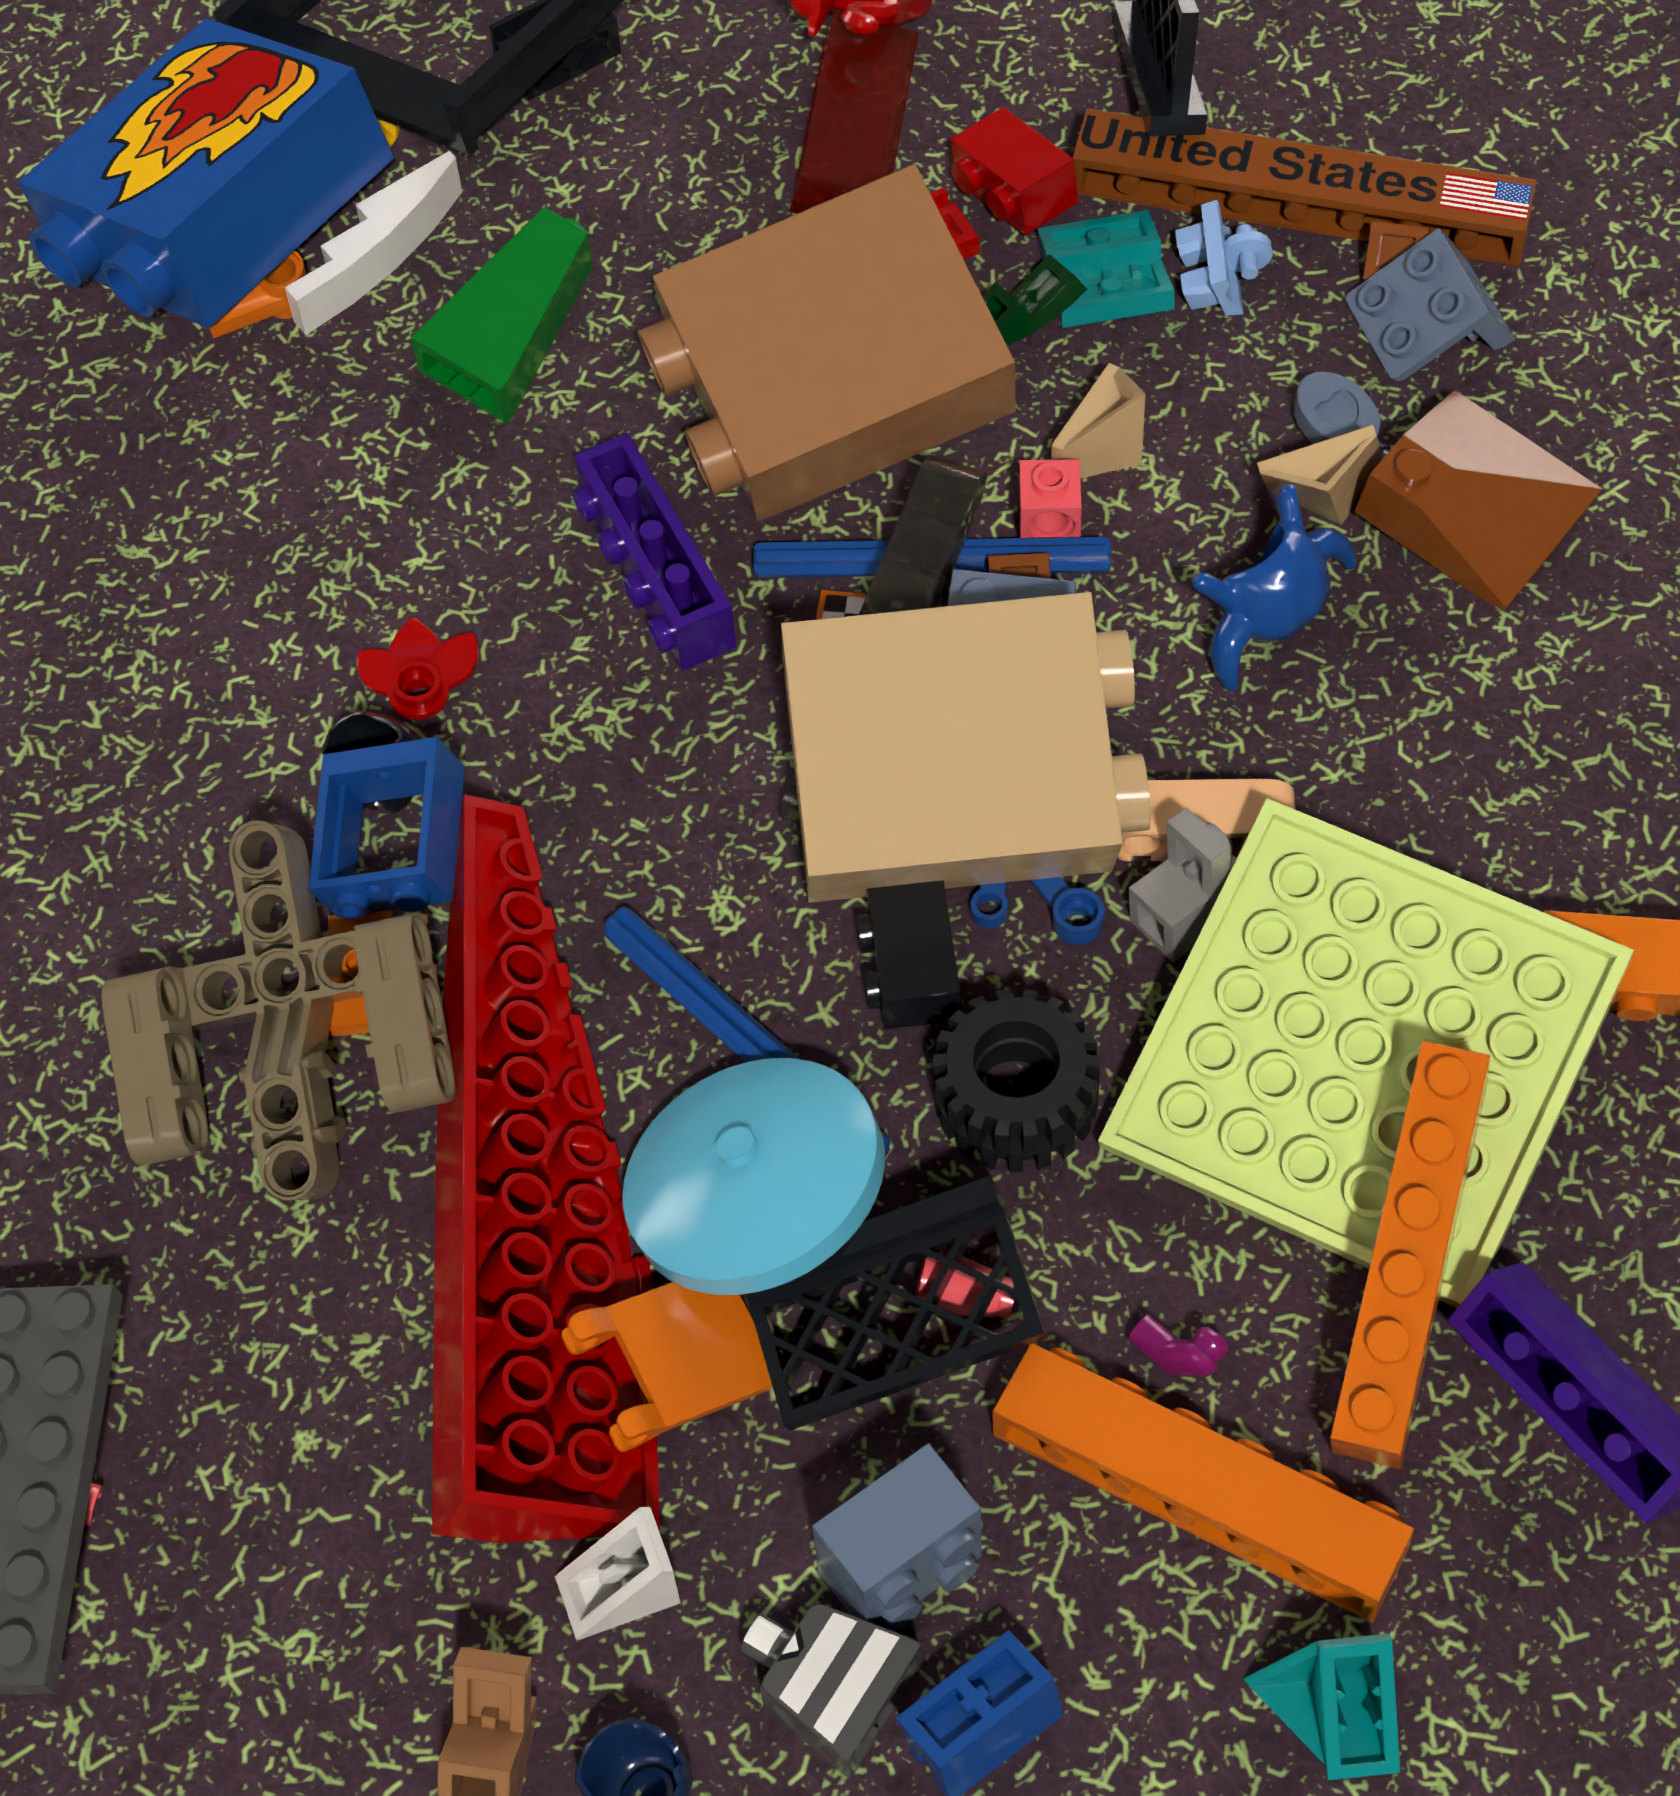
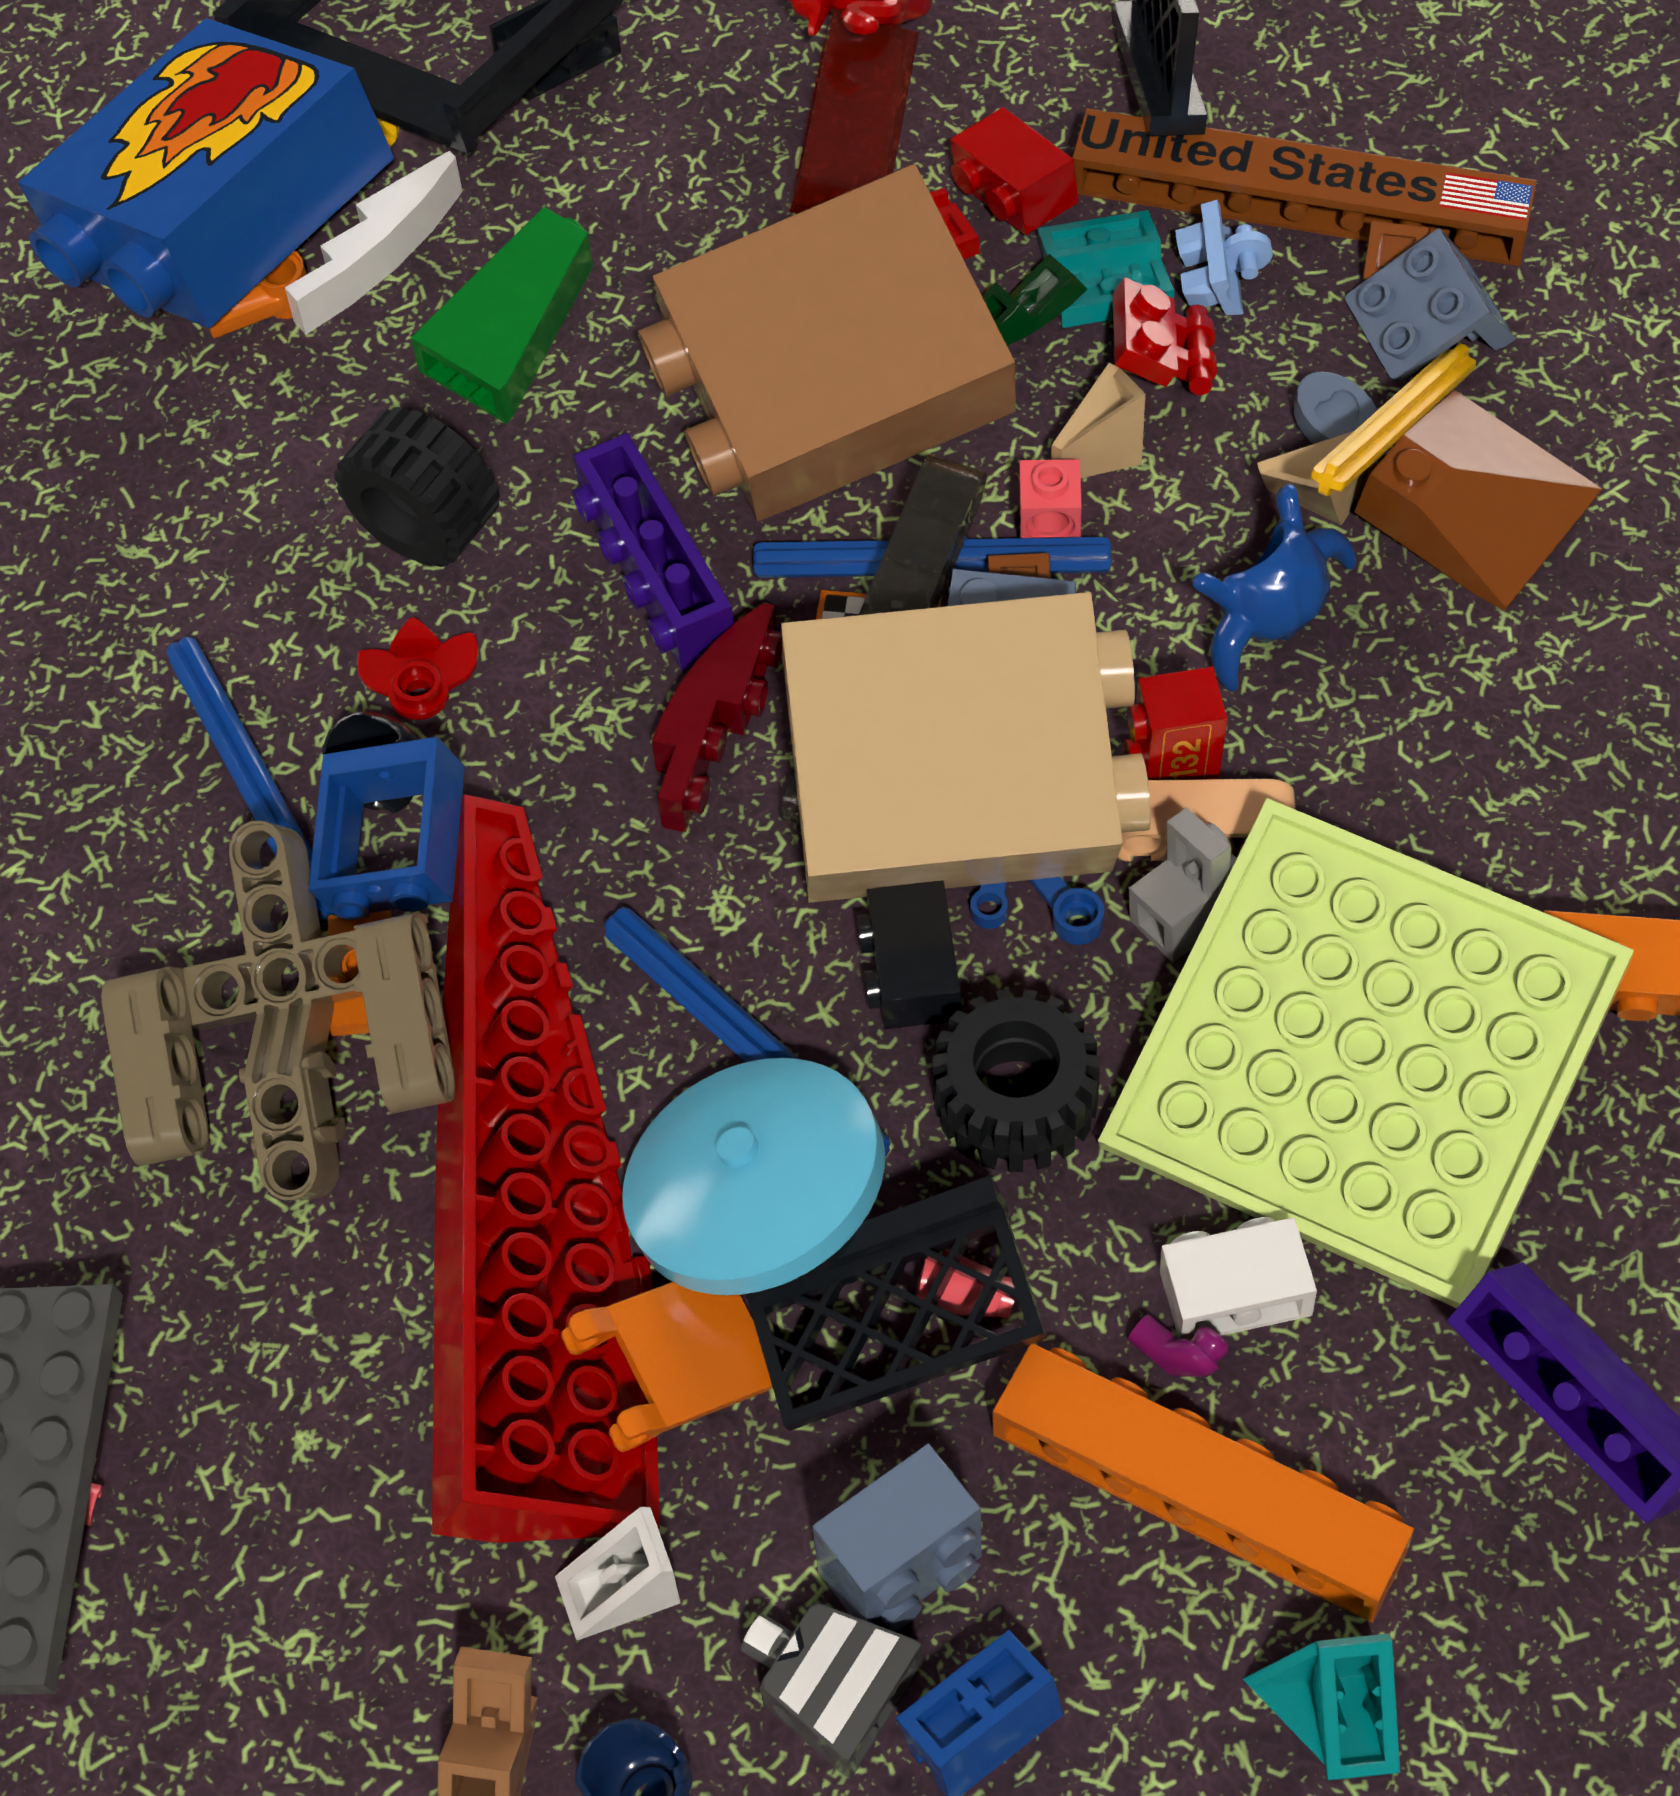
(233, 743): none -> blue axle
(417, 487): none -> black tyre
(709, 702): none -> dark red slope
(1158, 341): none -> red plate
(1178, 725): none -> red brick
(1237, 1278): none -> white brick
(1392, 420): none -> yellow axle
(1410, 1255): orange brick -> none

